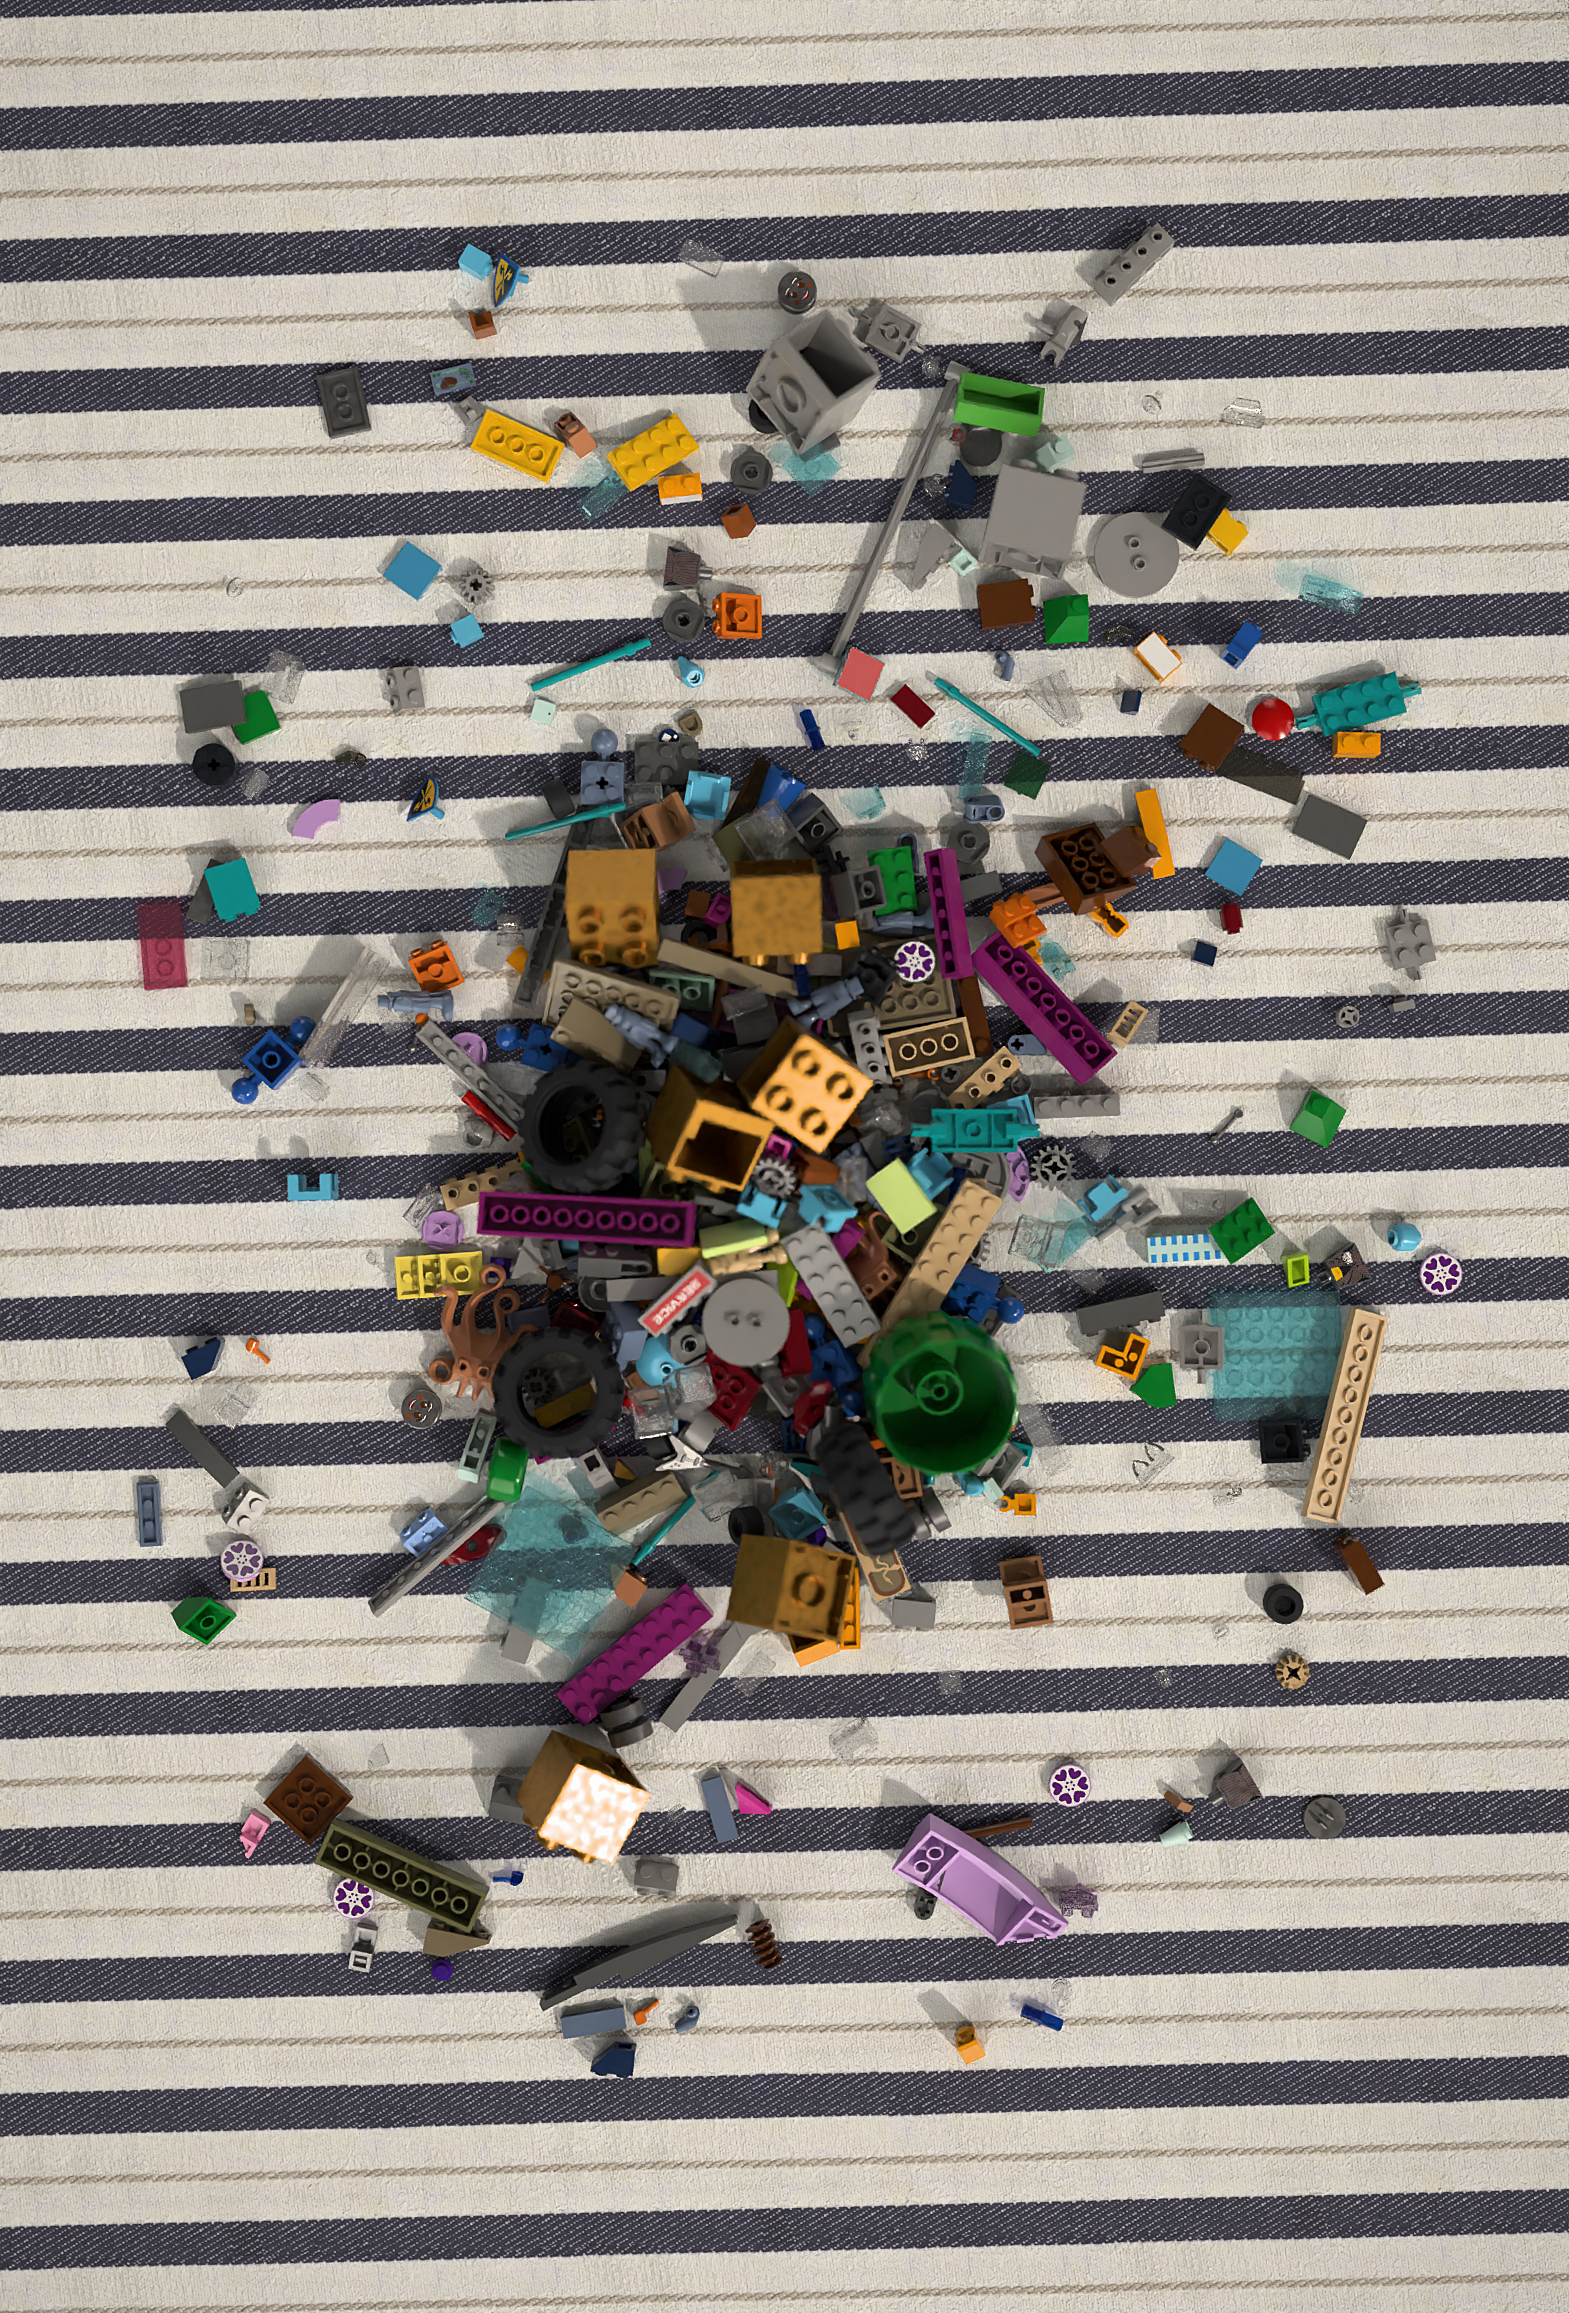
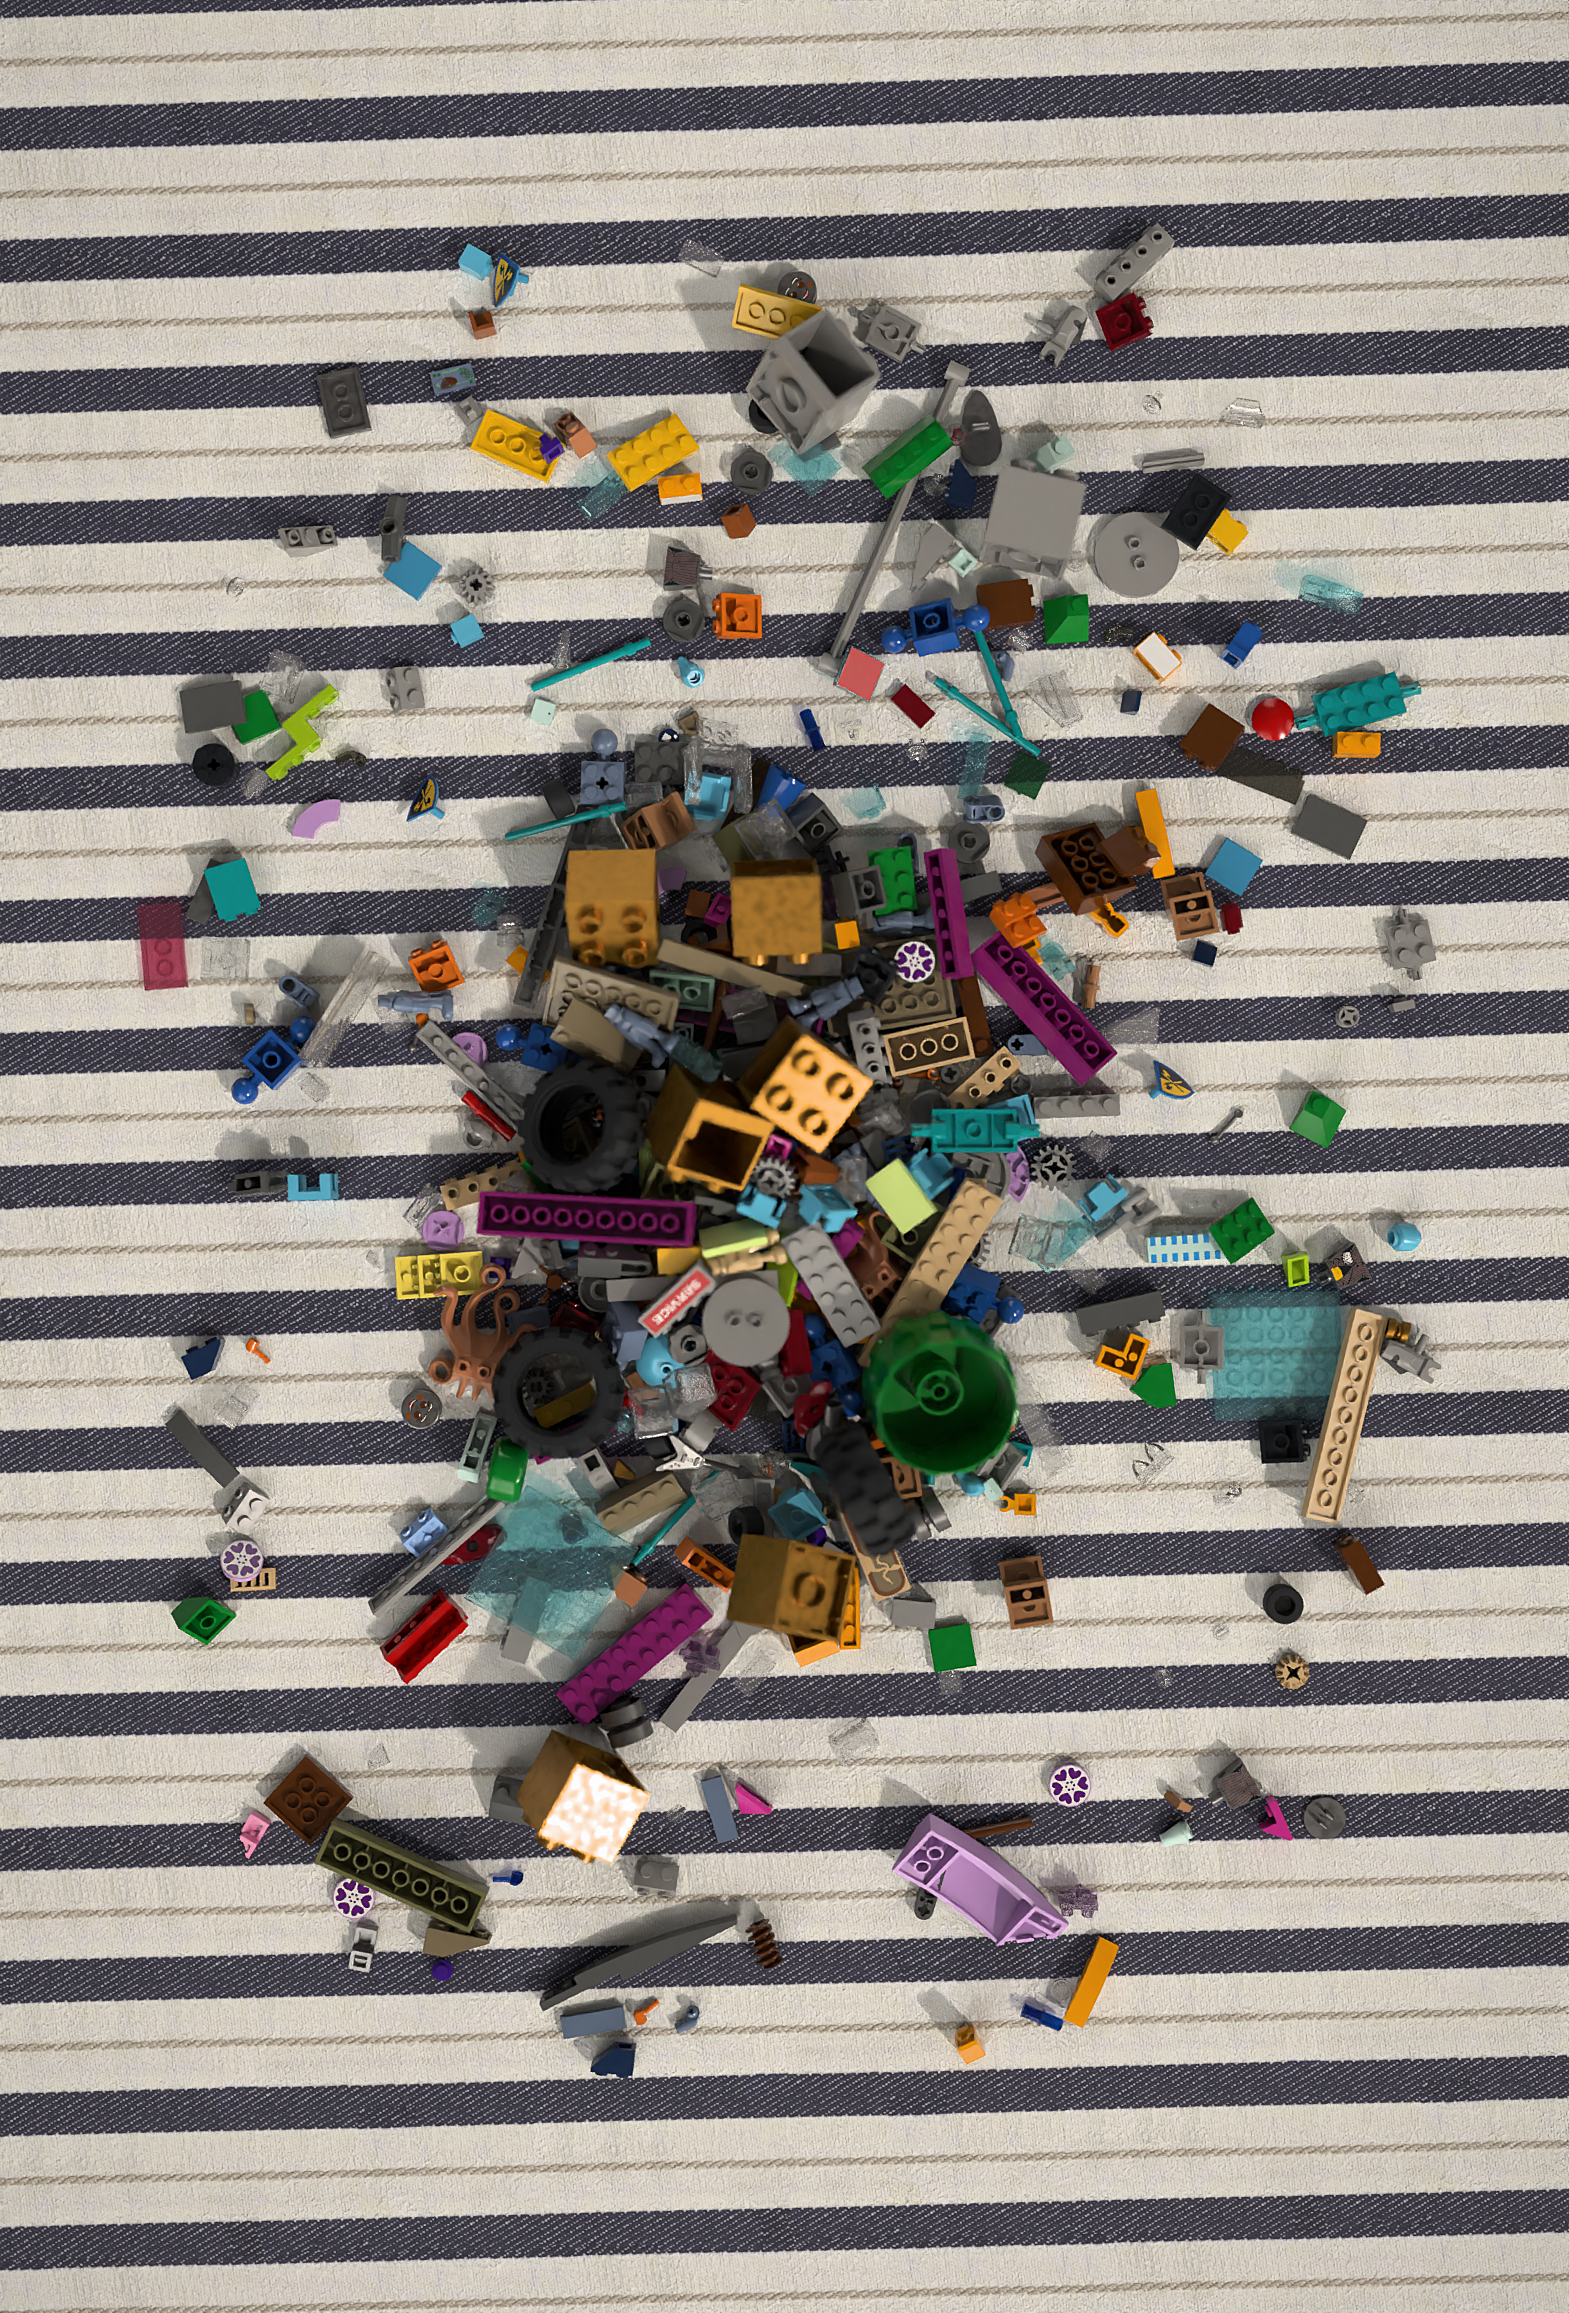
(149, 1514): sand blue tile -> none
(258, 1183): none -> dark grey hinge
(299, 993): none -> sand blue piece
(303, 733): none -> lime bracket
(307, 540): none -> light grey slope
(392, 539): none -> dark grey piece
(424, 1636): none -> red brick
(550, 448): none -> dark purple tile
(561, 657): none -> clear cone
(625, 1422): none -> clear light blue plate
(695, 1031): dark blue slope -> none
(705, 1564): none -> orange slope
(718, 746): none -> clear plate
(769, 312): none -> yellow plate
(802, 981): clear blue axle -> none
(908, 455): none -> green slope
(931, 367): clear plate -> none
(935, 627): none -> blue brick
(952, 1647): none -> green tile
(999, 404): bright green piece -> none
(1011, 715): none -> teal bar
(1019, 640): none -> clear slope
(1091, 986): none -> medium nougat pin
(1091, 1982): none -> light orange slope
(1118, 1039): tan slope -> none
(1125, 321): none -> dark red plate
(1169, 1083): none -> shield
(1189, 906): none -> medium nougat bracket
(1277, 1824): none -> dark pink slope
(1397, 1330): none -> pearl gold wheel
(1408, 1360): none -> light grey piece
(1440, 1273): tile -> none

